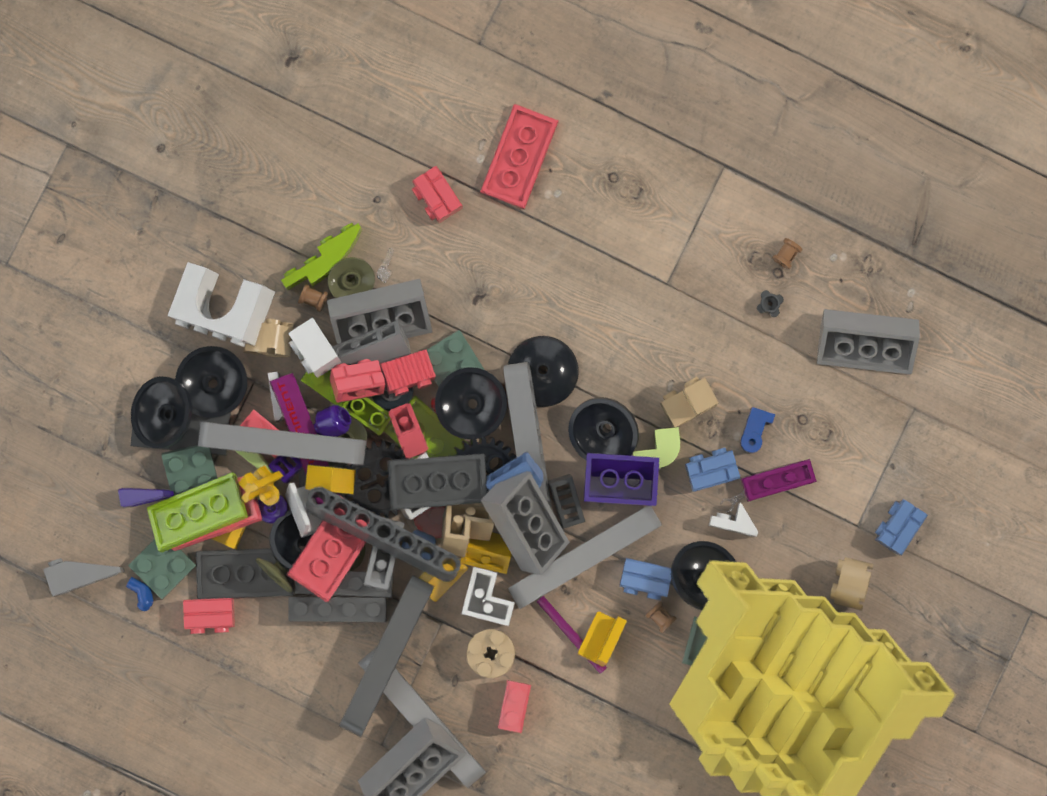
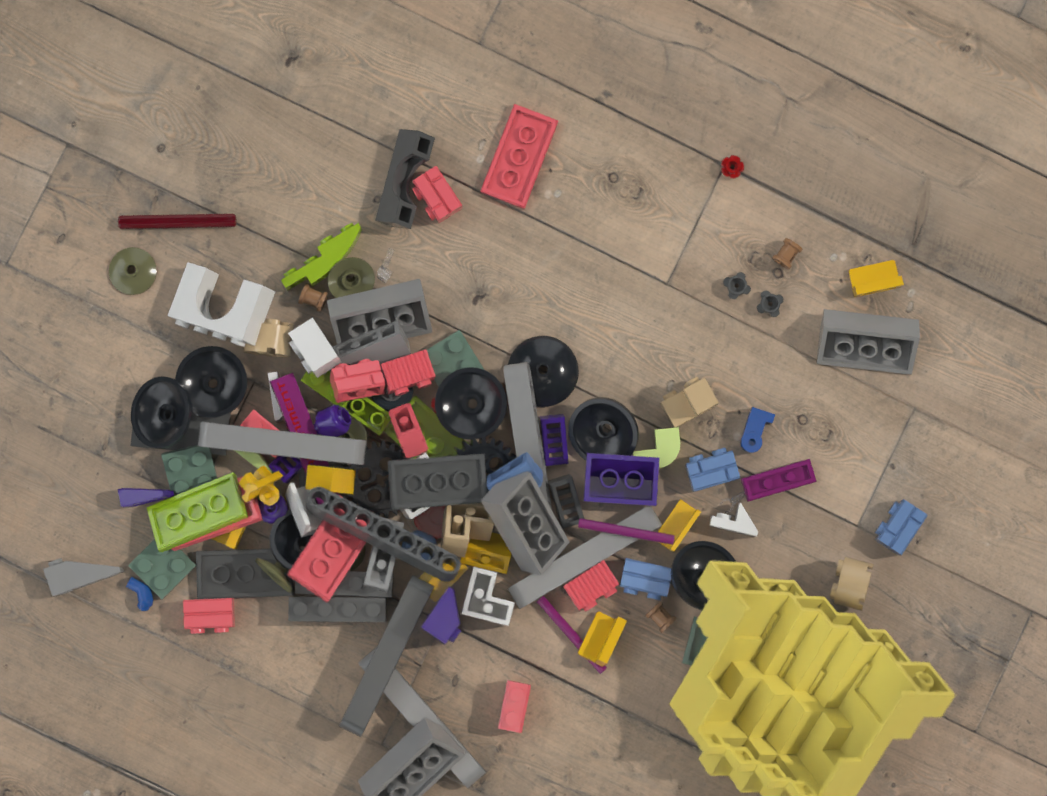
(142, 278): none -> olive dish
(176, 221): none -> dark red axle
(410, 152): none -> dark grey arch
(444, 618): none -> dark purple slope
(495, 640): tan brick -> none
(548, 419): none -> dark purple slope
(591, 586): none -> coral brick
(626, 531): none -> magenta bar
(679, 523): none -> yellow panel
(732, 160): none -> red plate
(738, 279): none -> dark grey plate
(875, 278): none -> yellow panel

